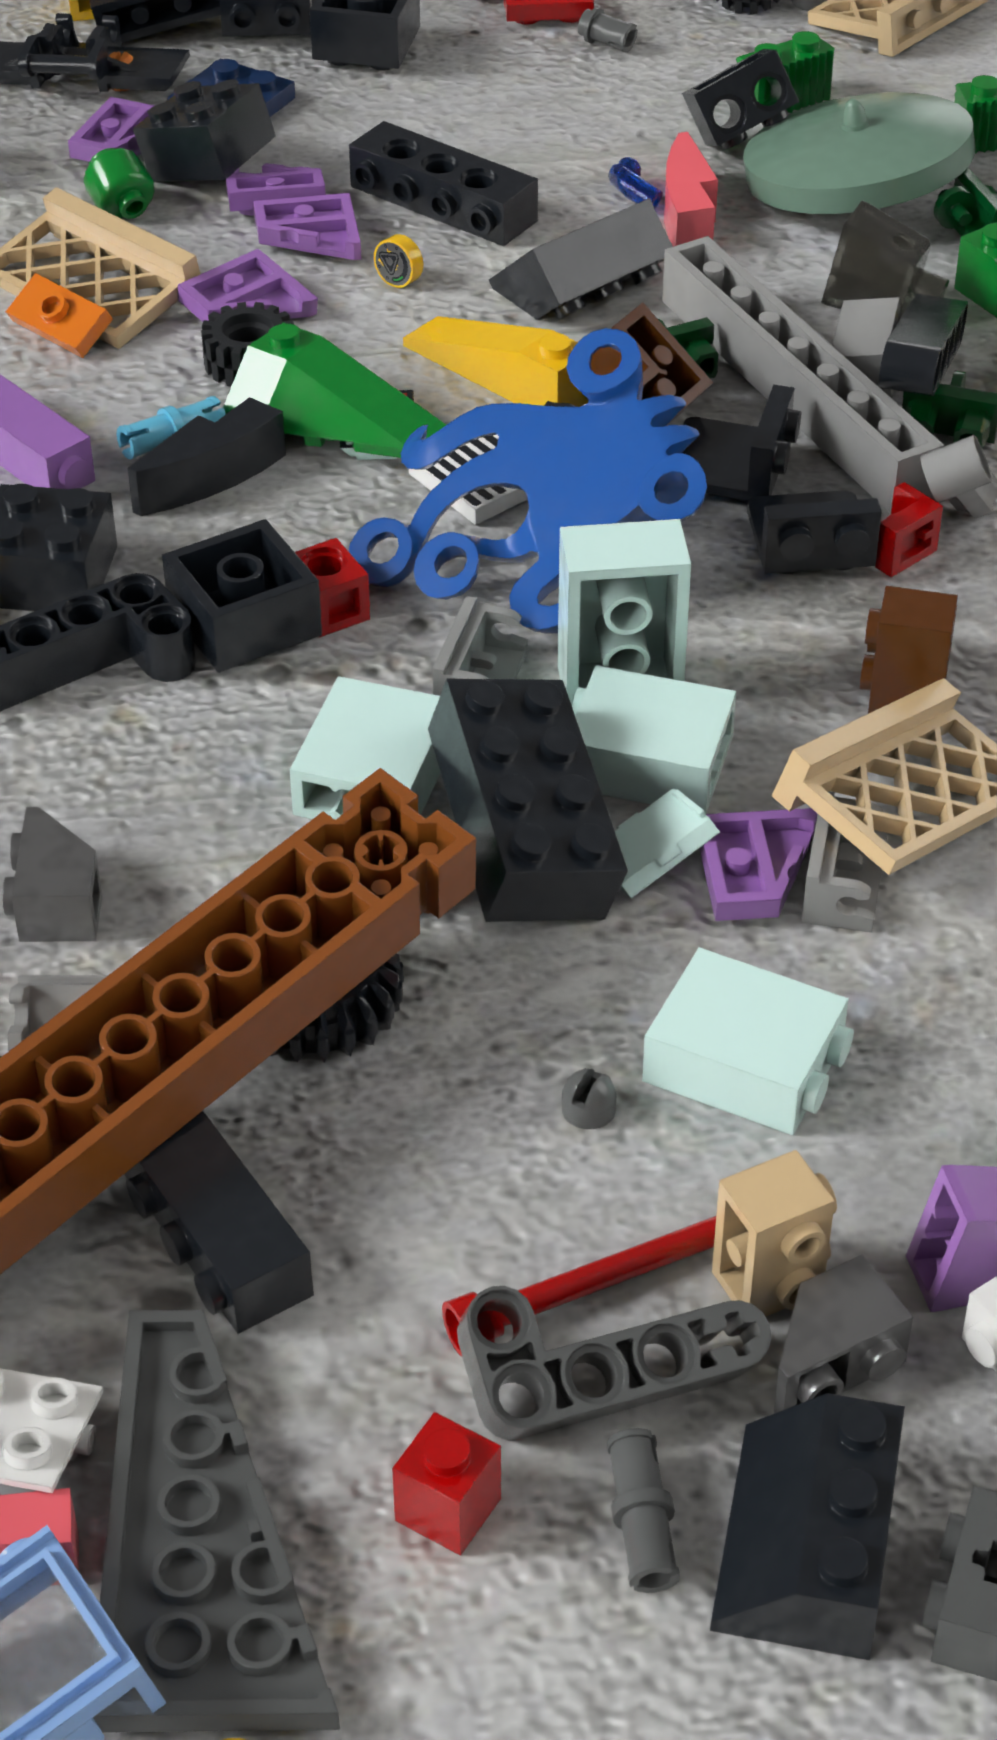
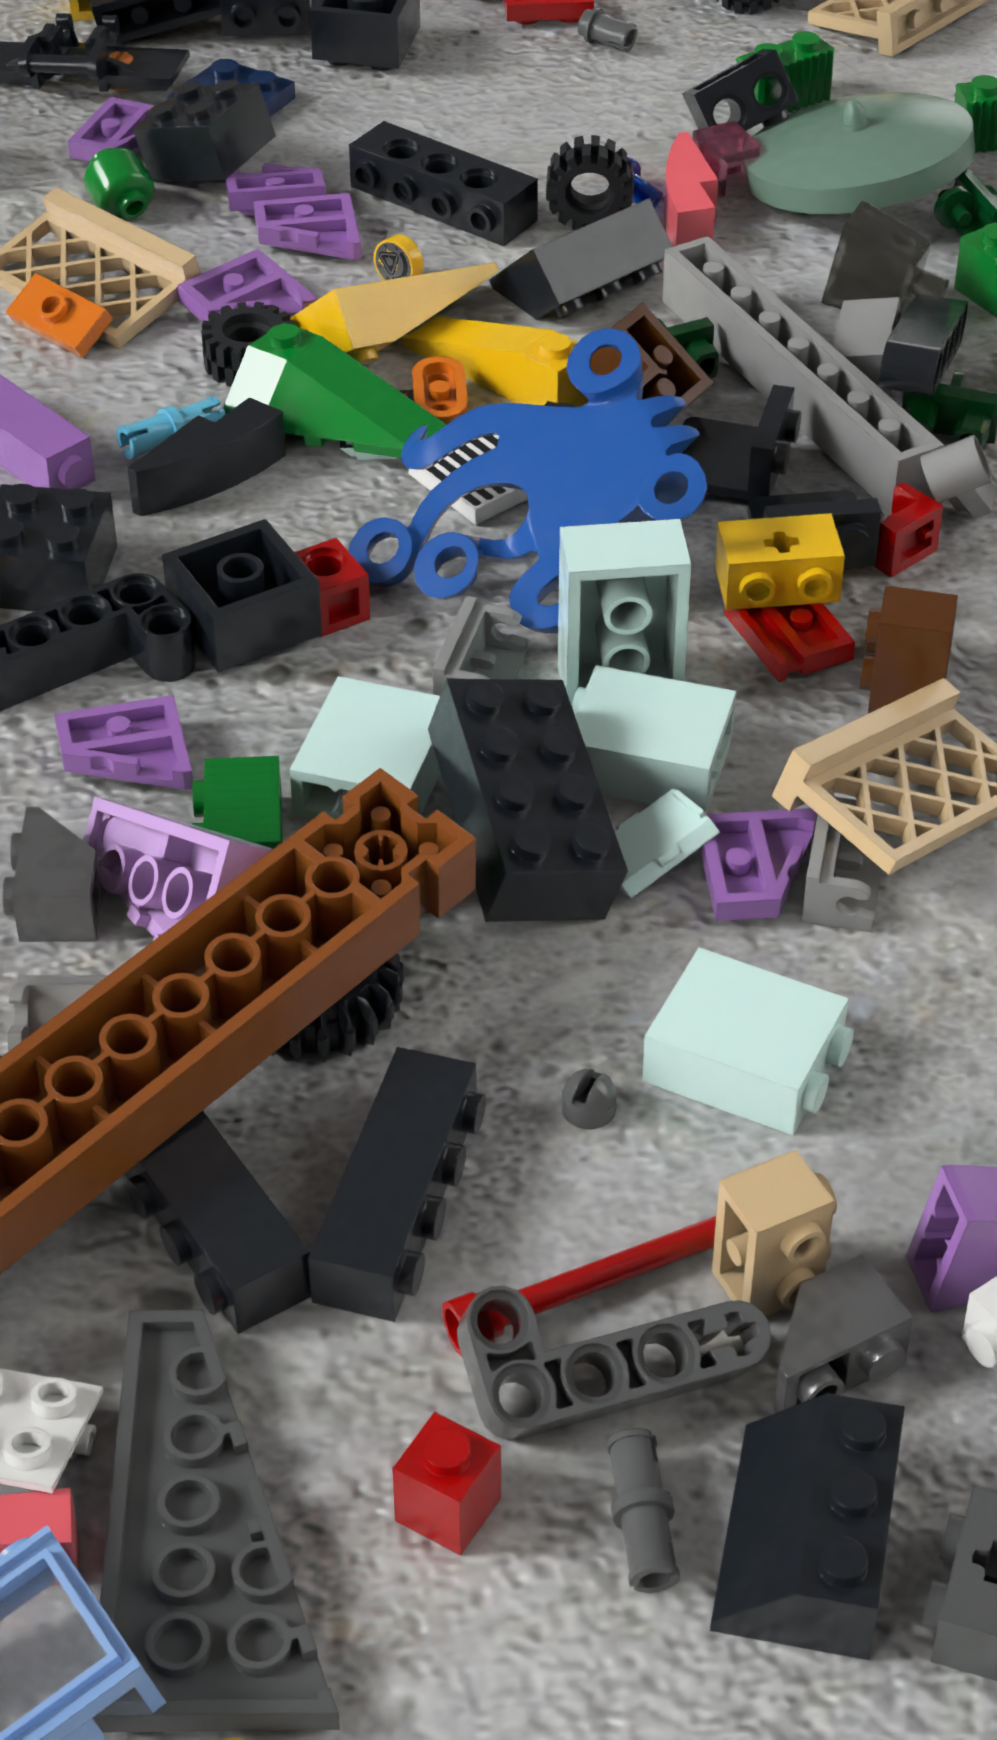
(127, 743): none -> medium lavender wing
(162, 863): none -> lavender wedge
(241, 798): none -> green brick
(376, 314): none -> yellow wedge
(396, 1185): none -> black brick
(440, 387): none -> orange plate
(589, 159): none -> black tyre
(724, 149): none -> clear pink panel
(779, 561): none -> yellow brick
(793, 637): none -> red plate

